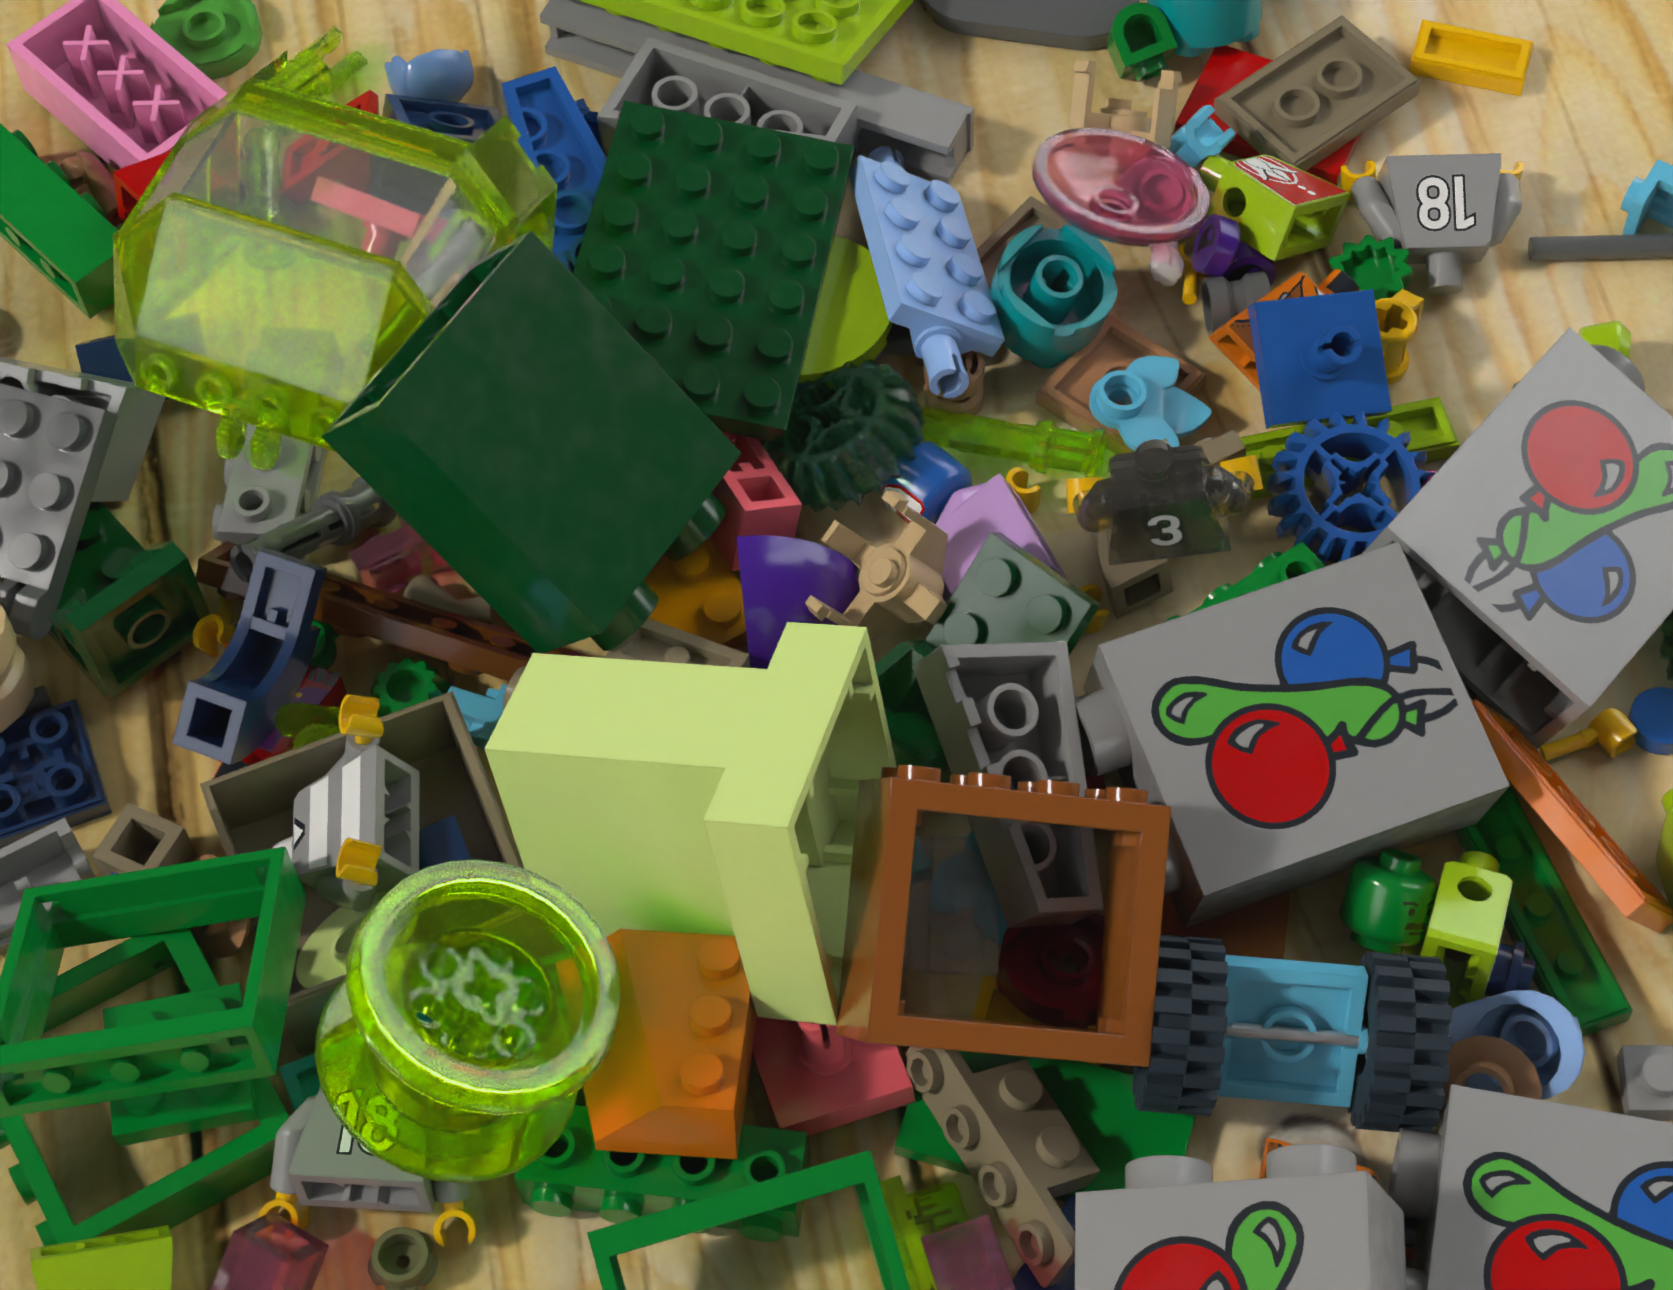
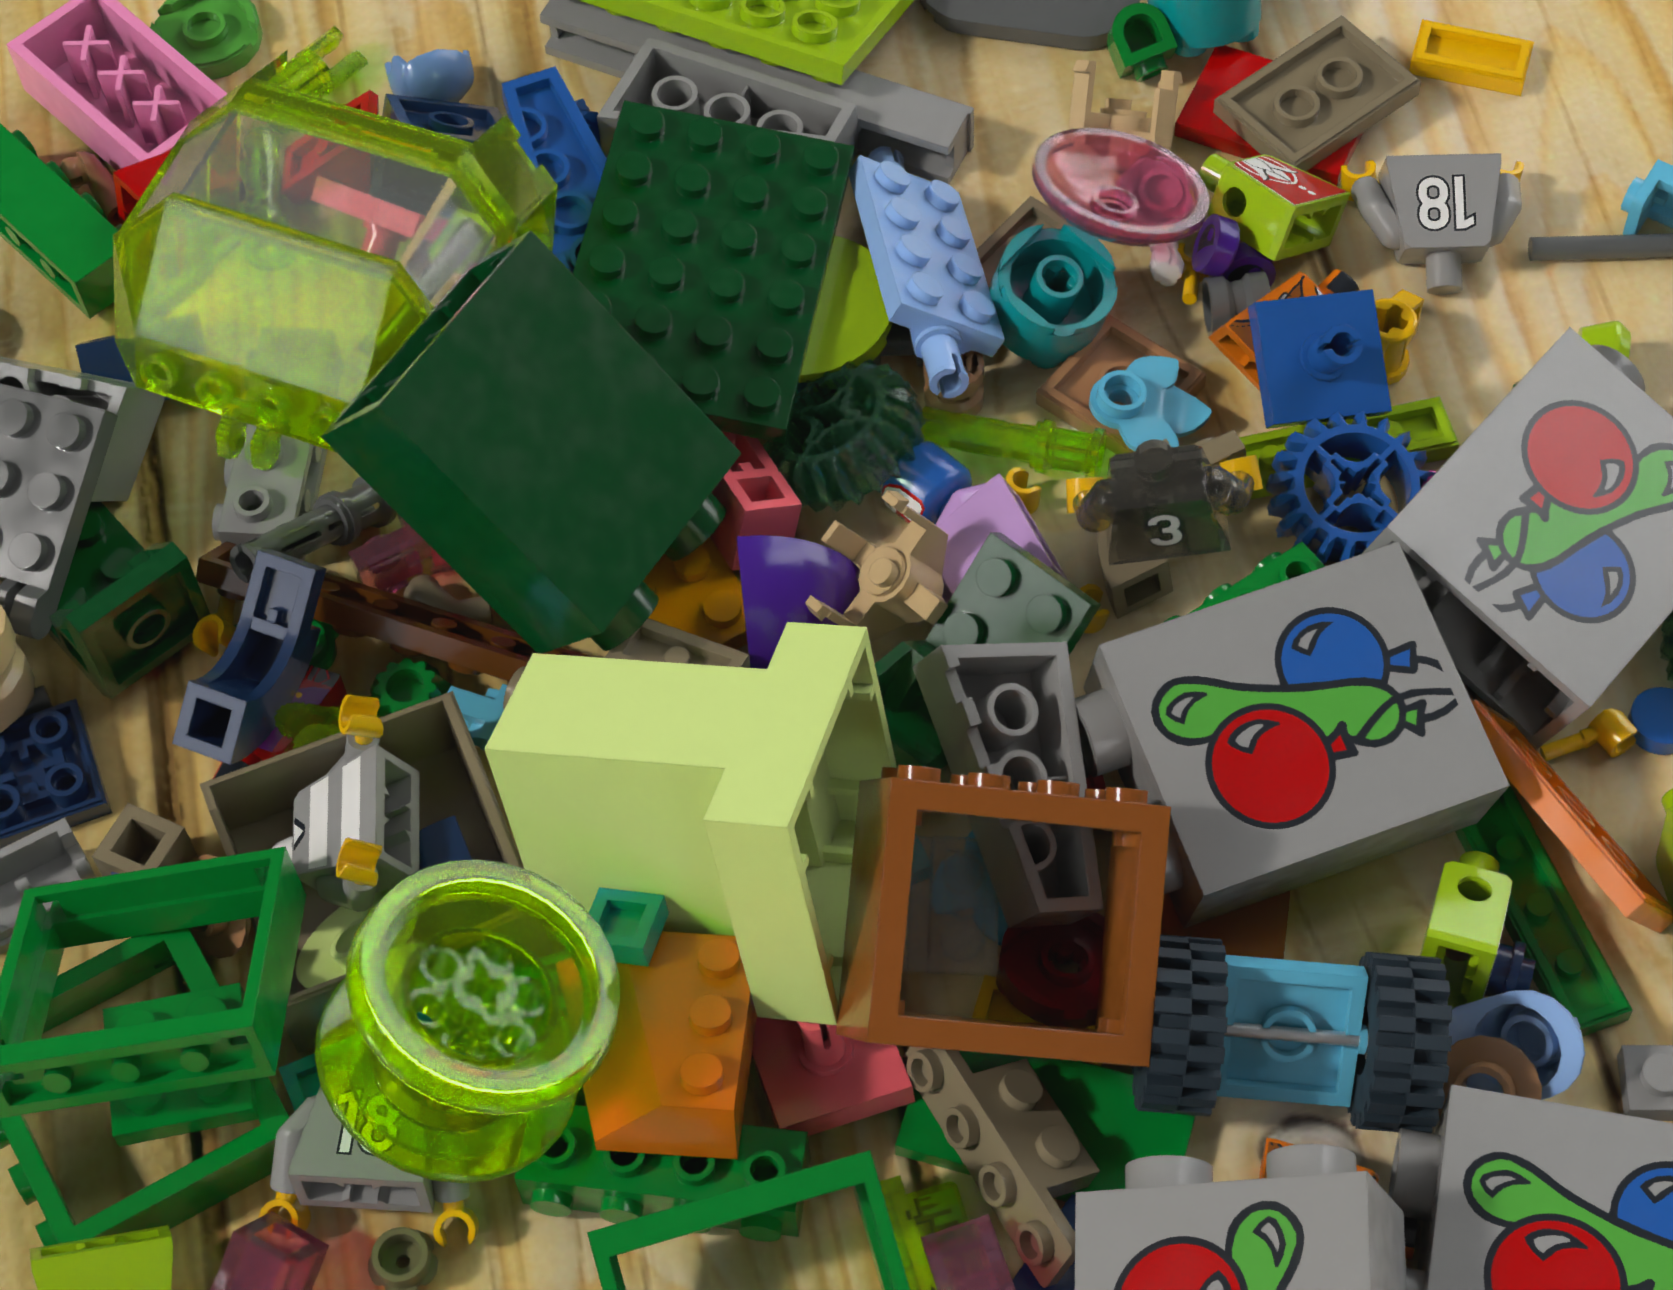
(630, 922): none -> tile
(1200, 137): medium azure plate -> none
(1375, 266): green piece -> none
(1388, 901): green head -> none

